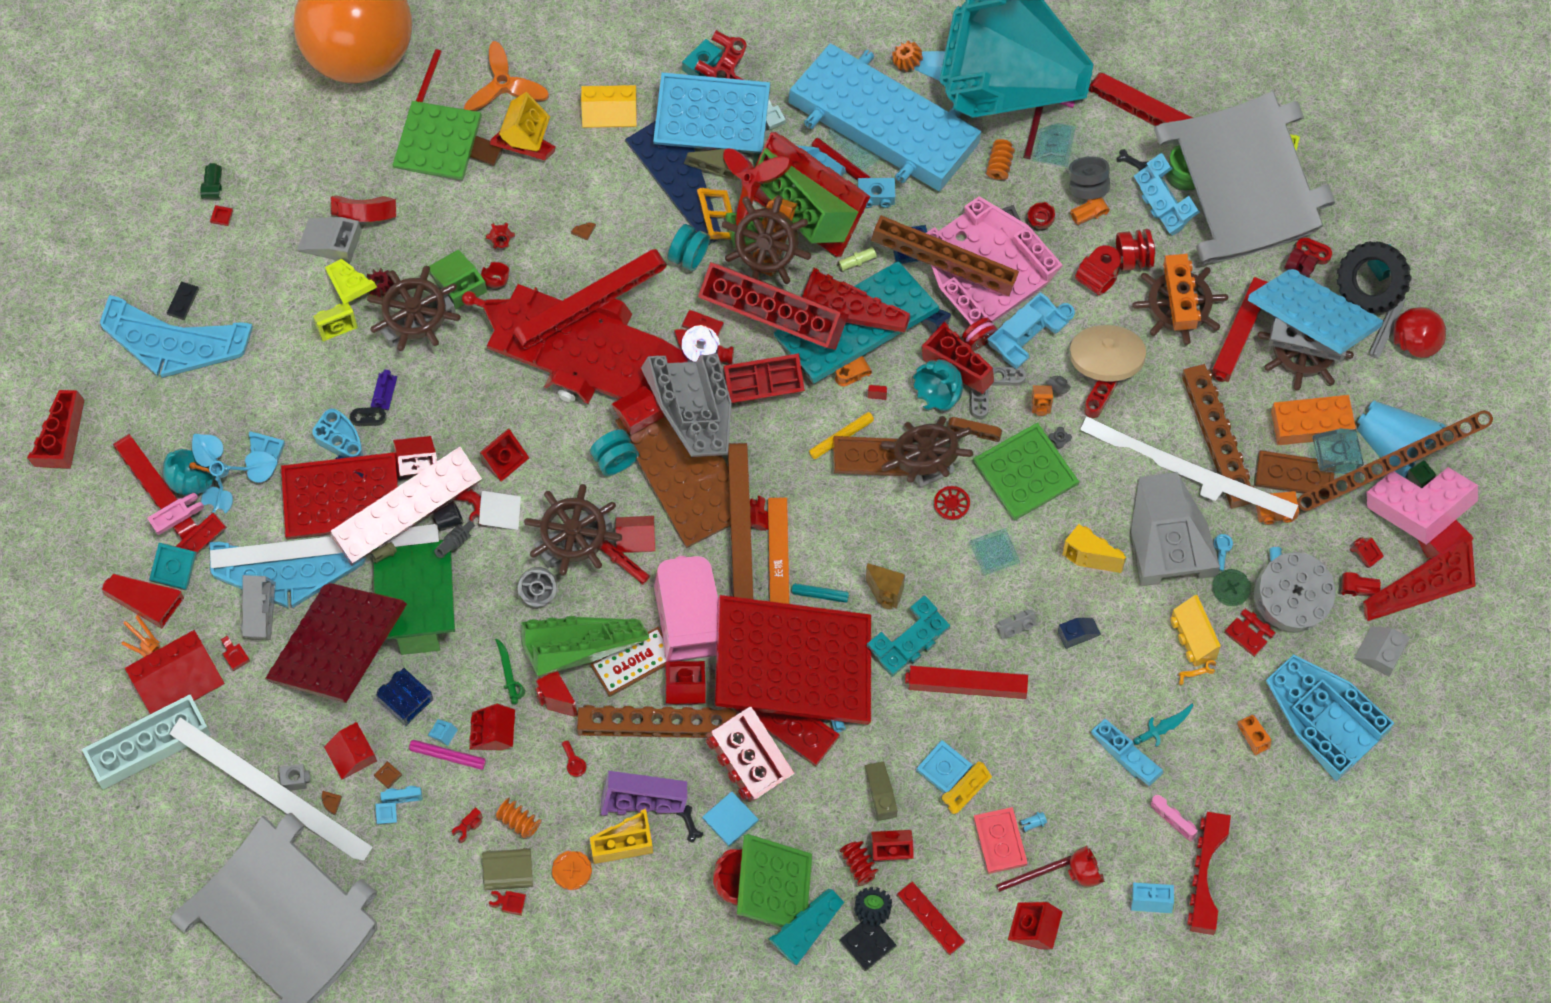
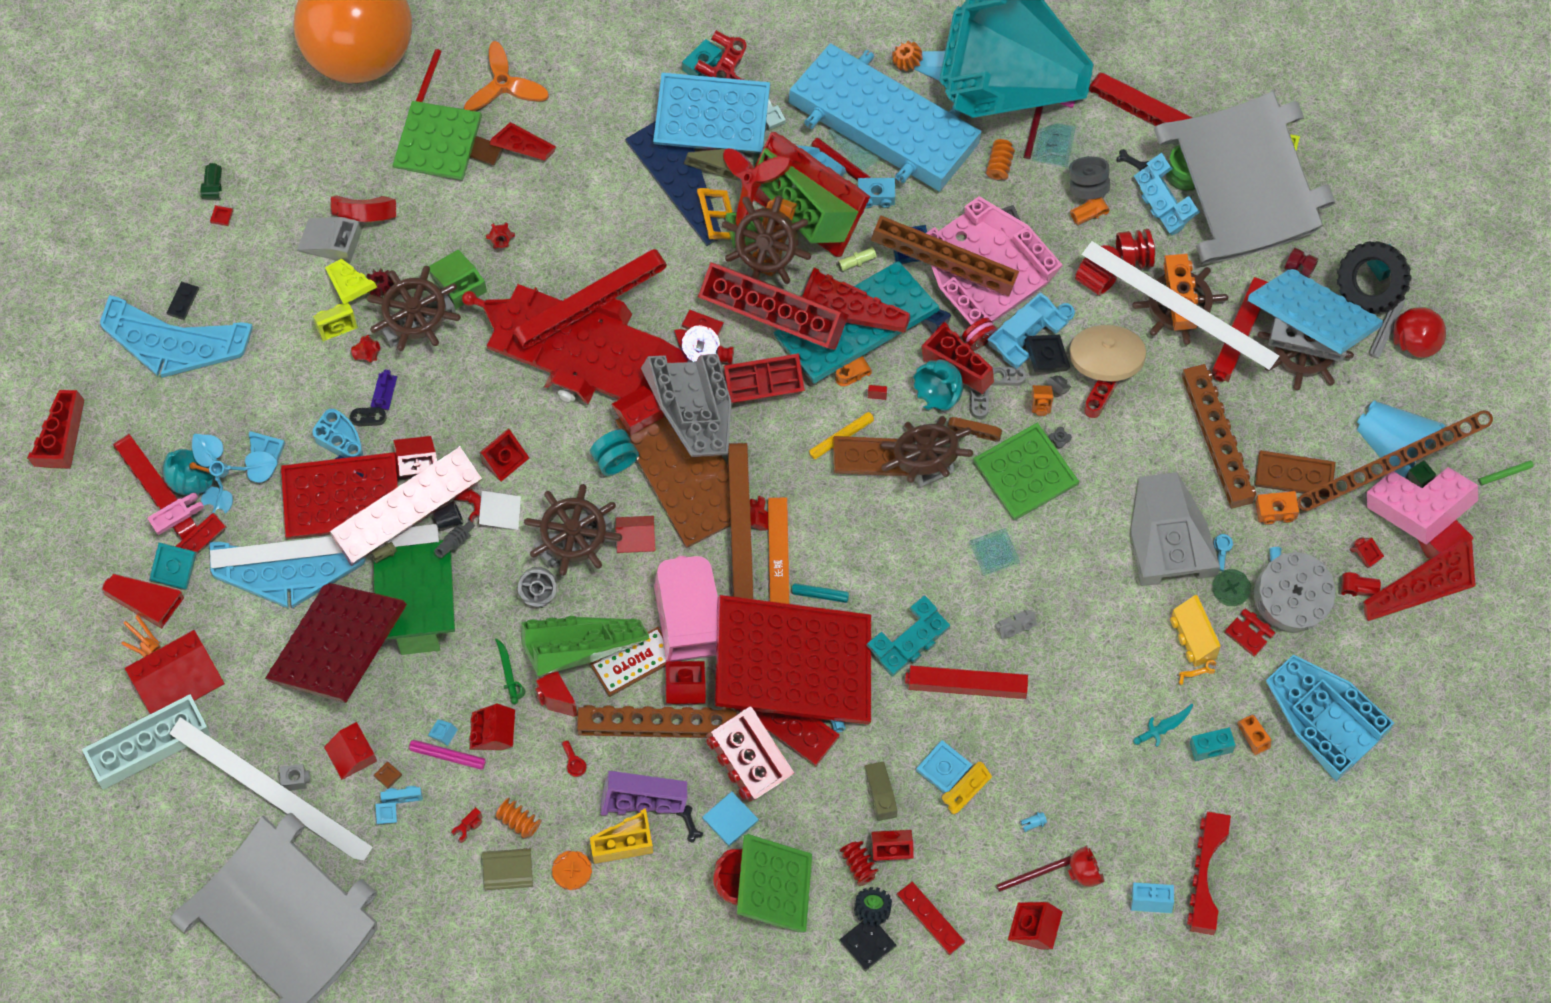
(234, 655): red plate -> none
(258, 607): light grey wedge -> none
(331, 801): dark orange tile -> none
(366, 349): none -> red rock
(404, 696): clear blue brick -> none
(498, 269): red hair -> none
(511, 902): red plate -> none
(524, 123): yellow slope -> none
(584, 231): dark orange tile -> none
(609, 106): yellow slope -> none
(617, 556): red pin -> none
(688, 247): teal wheel -> none
(802, 932): teal wing -> none
(885, 585): pearl gold slope -> none
(952, 503): red wheel -> none
(1000, 840): coral plate -> none
(1041, 211): red hair -> none
(1047, 353): none -> black plate
(1077, 631): dark blue slope -> none
(1092, 551): yellow slope -> none
(1126, 753): medium azure slope -> none
(1173, 817): bright pink hinge -> none
(1180, 305): none -> white sticker
(1212, 482): white sticker -> none
(1212, 744): none -> teal brick
(1301, 419): orange brick -> none
(1314, 249): red plate -> none
(1338, 451): clear light blue slope -> none
(1382, 649): light grey slope -> none
(1506, 472): none -> bright green bar

